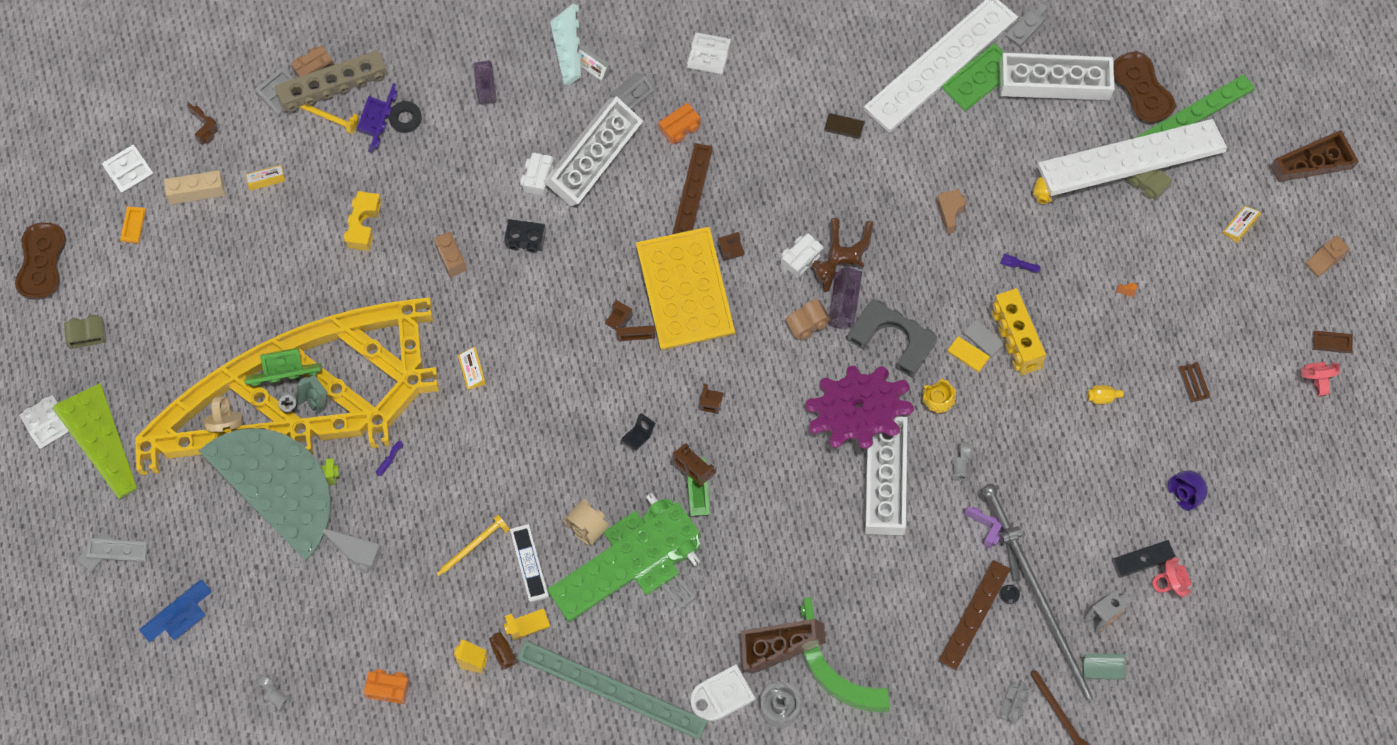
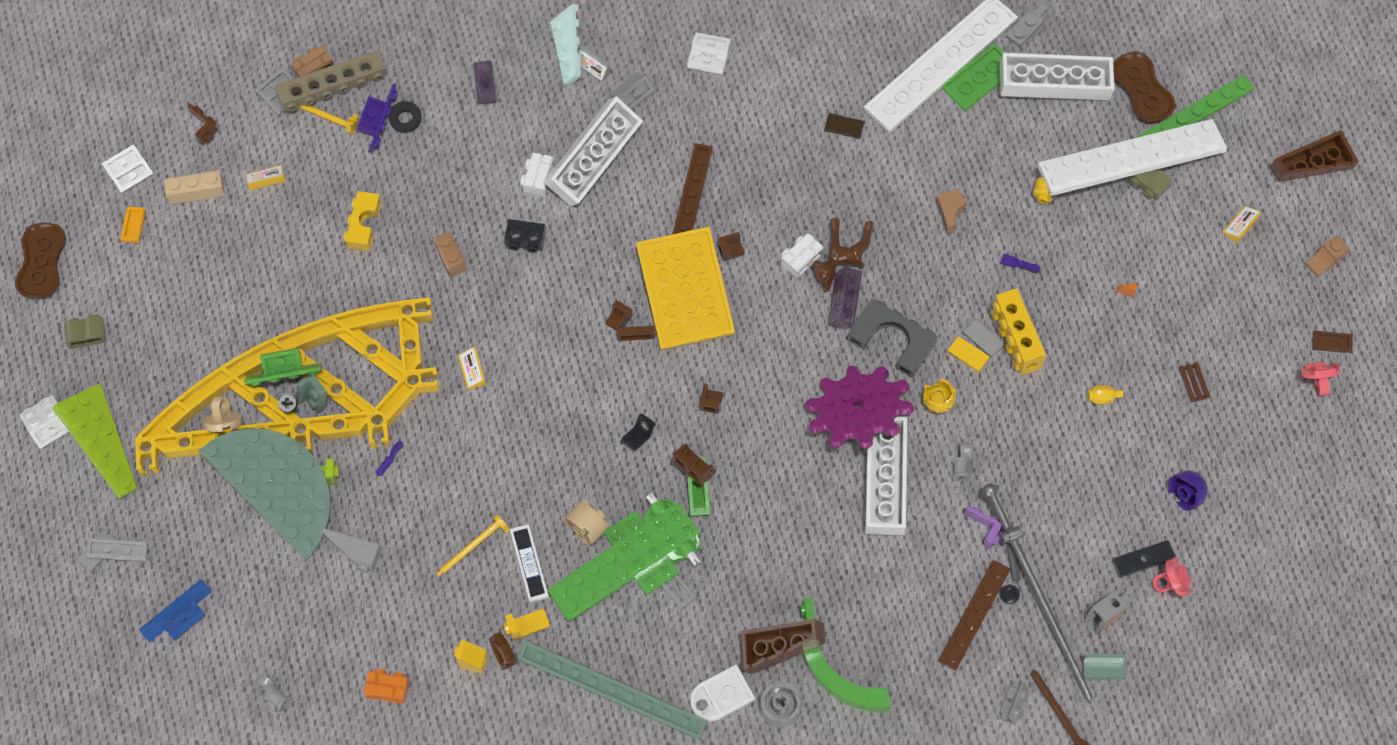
(679, 124): orange brick -> none
(808, 319): medium nougat brick -> none

